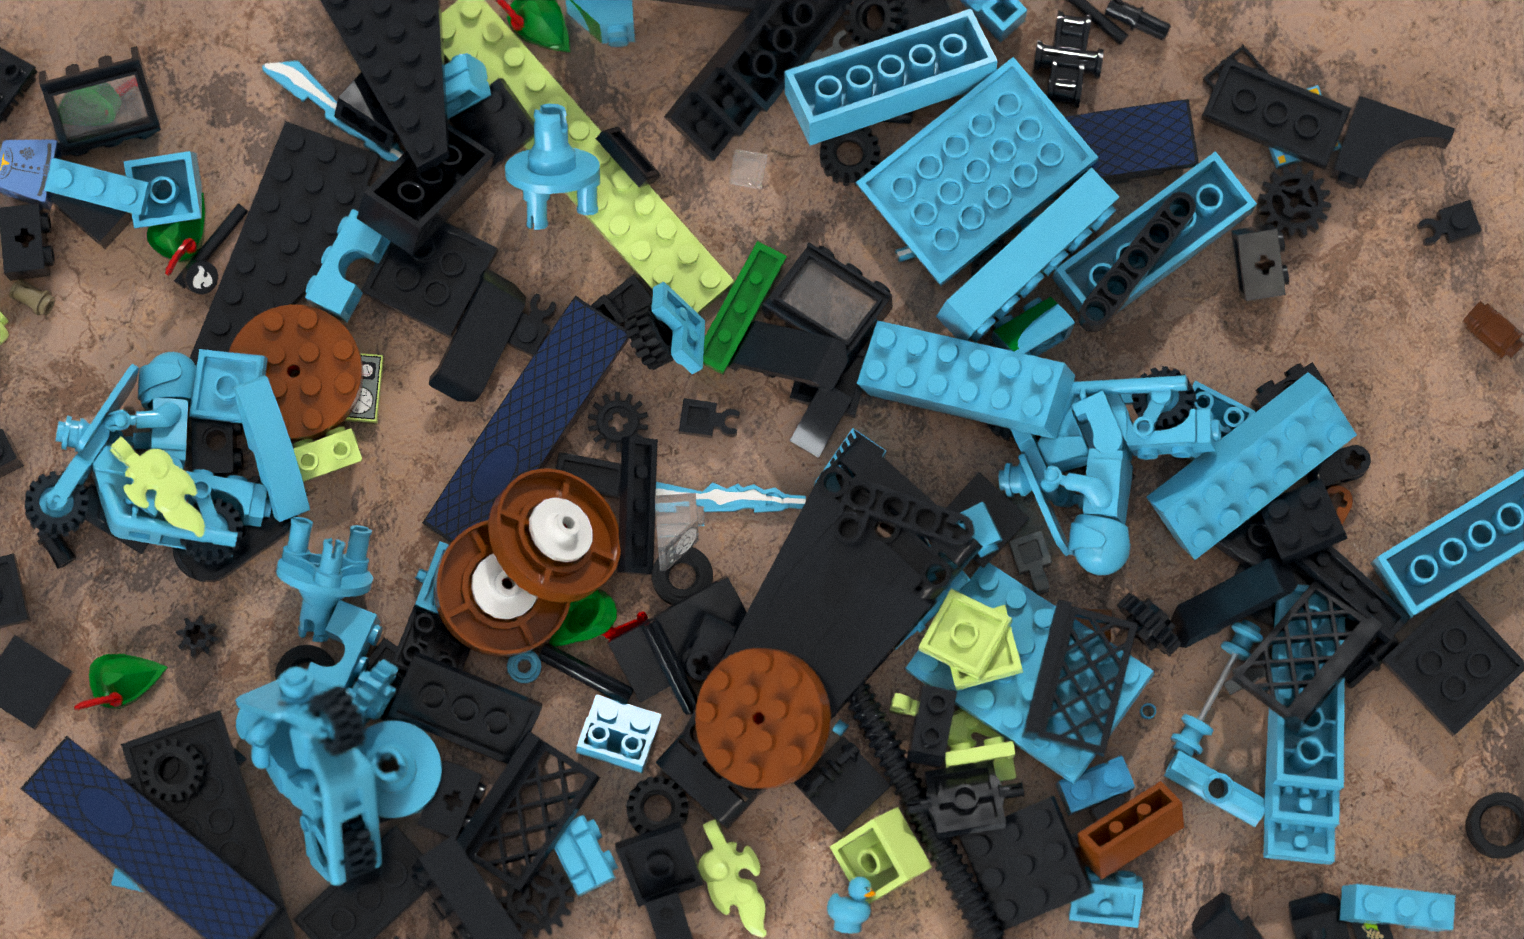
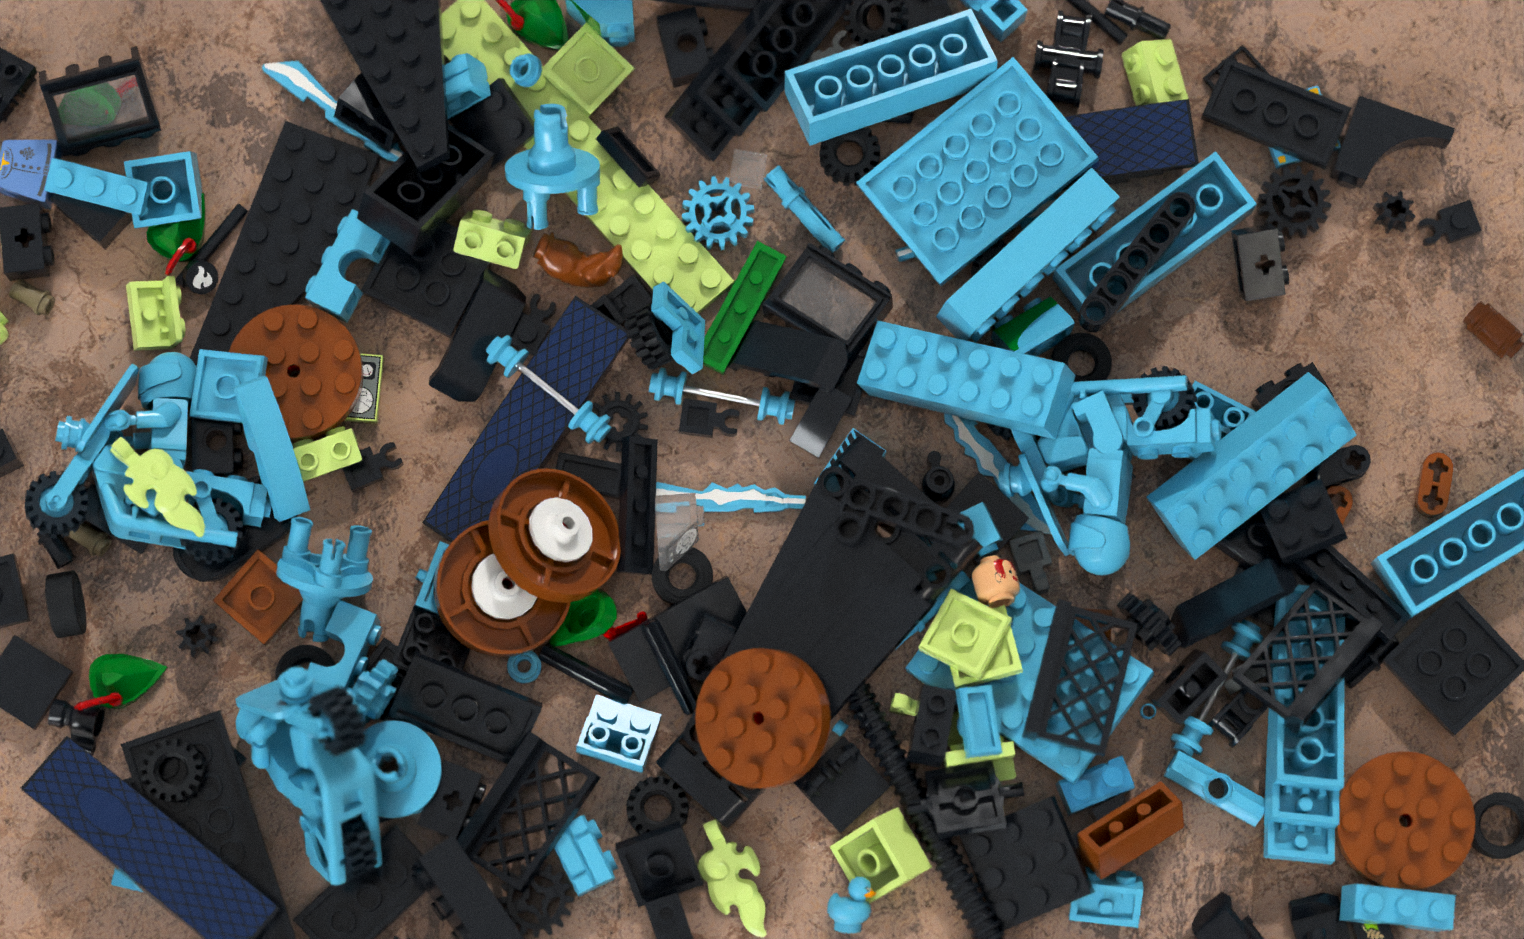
(65, 604): none -> black tyre
(83, 724): none -> black piece
(95, 542): none -> dark tan pin
(155, 314): none -> yellowish green bracket
(259, 598): none -> dark orange plate
(368, 470): none -> black plate
(491, 238): none -> yellowish green bracket
(502, 352): none -> medium azure axle
(526, 70): none -> medium azure plate
(565, 262): none -> dark orange animal
(587, 69): none -> yellowish green plate
(672, 386): none -> medium azure axle
(681, 27): none -> black brick
(729, 222): none -> medium azure gear
(796, 200): none -> medium azure pin
(938, 481): none -> black piece
(978, 721): none -> medium azure tile
(989, 463): none -> sword
(995, 582): none -> light nougat head
(1090, 344): none -> black tyre
(1154, 72): none -> yellowish green bracket
(1187, 686): none -> black brick
(1238, 716): none -> black piece
(1402, 211): none -> black gear
(1435, 813): none -> dark orange piece
(1442, 486): none -> dark orange beam

